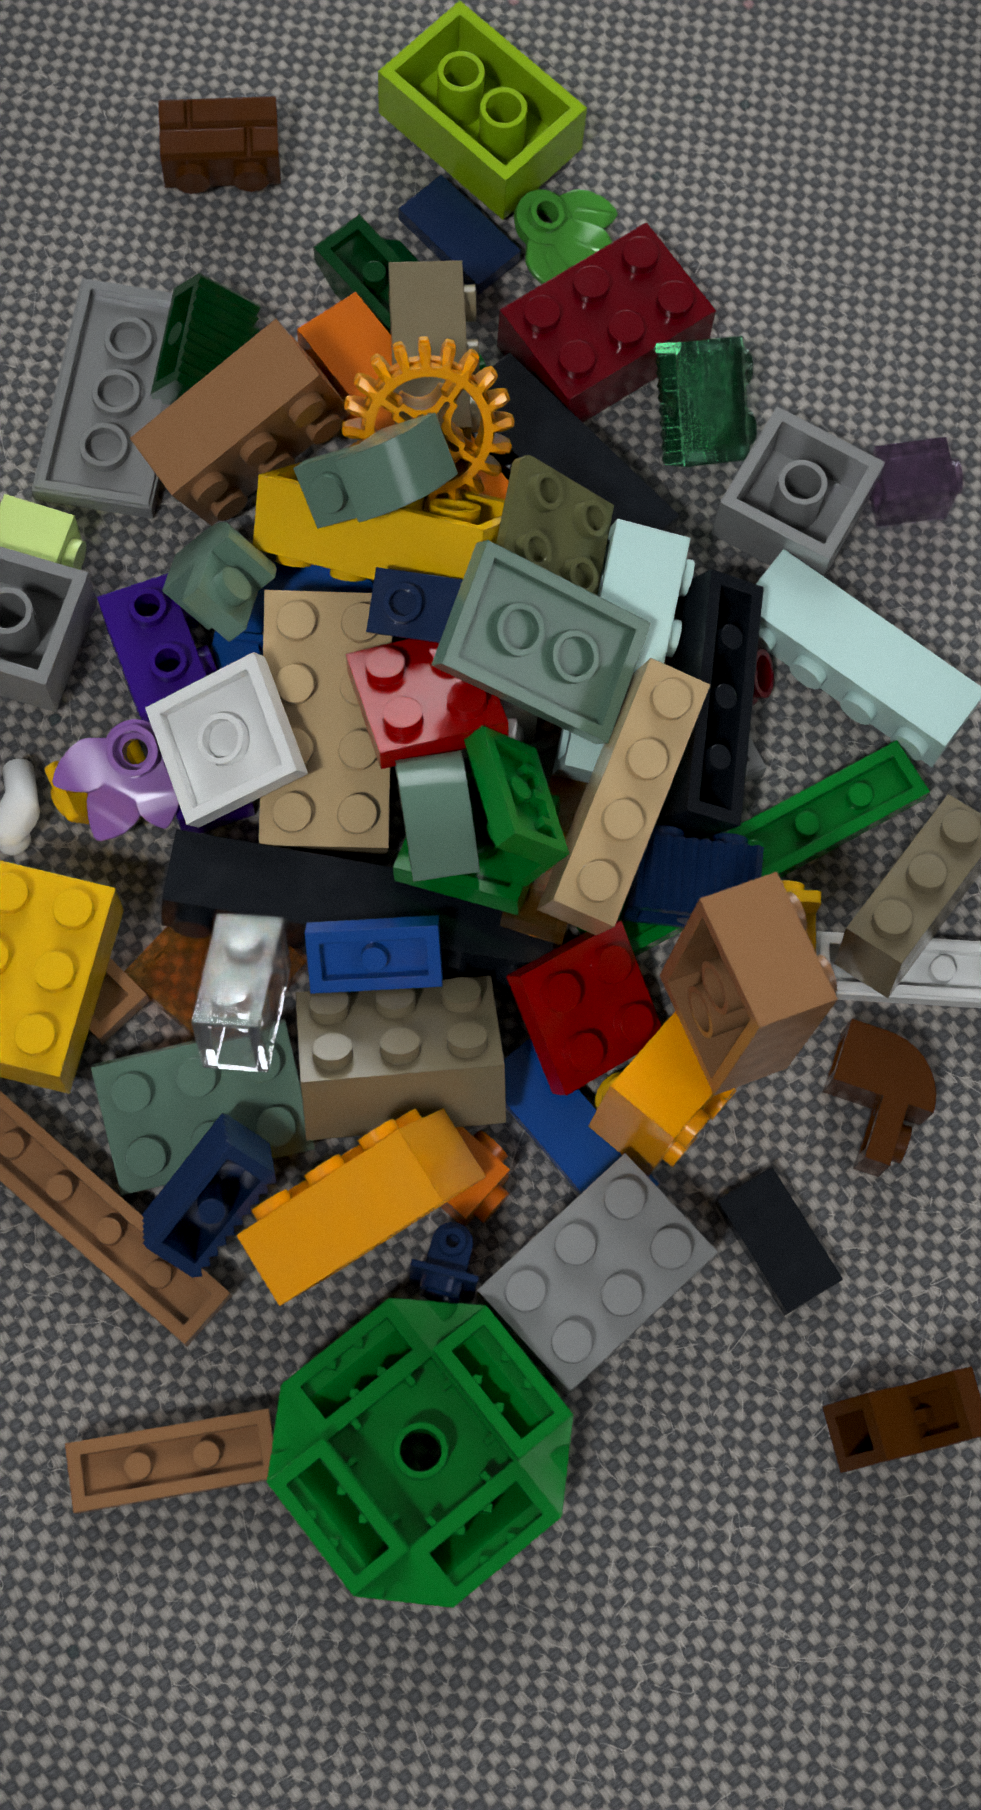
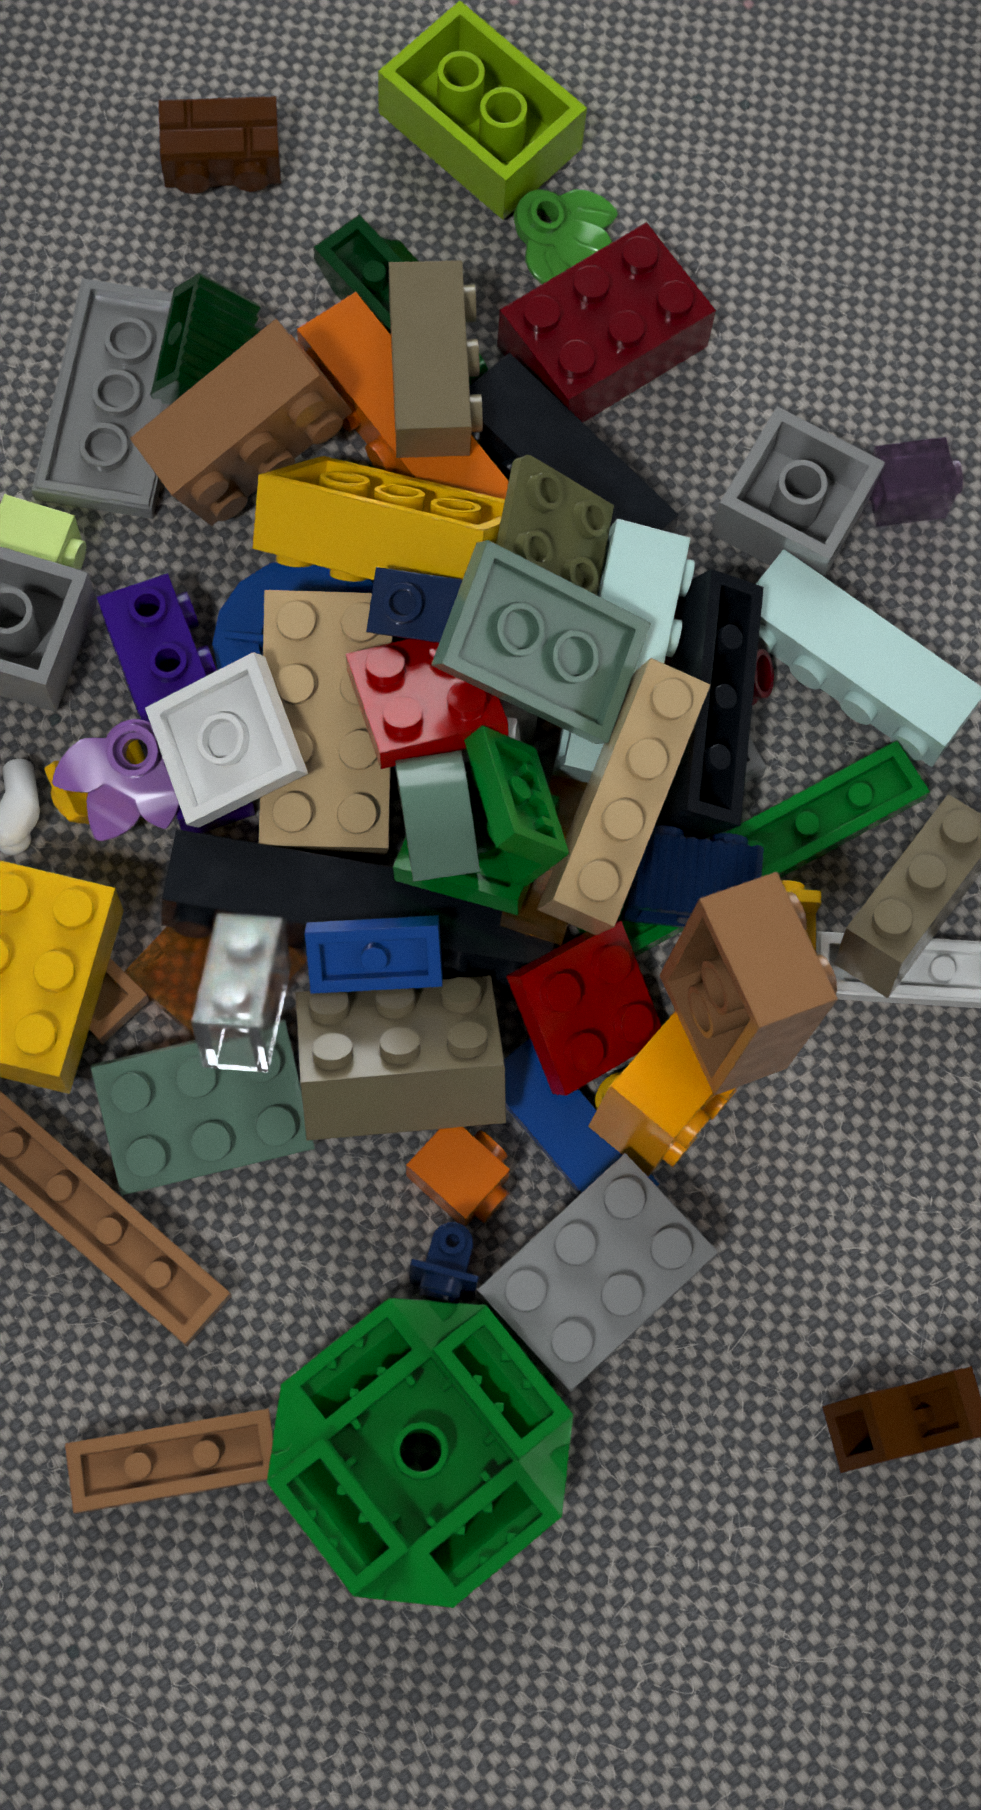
(208, 1196): dark blue brick -> none
(219, 579): sand green brick -> none
(358, 1201): light orange brick -> none
(377, 474): sand green brick -> none
(442, 399): light orange gear -> none
(459, 231): dark blue tile -> none
(704, 400): clear green brick -> none
(778, 1241): black tile -> none
(891, 1080): reddish brown brick -> none

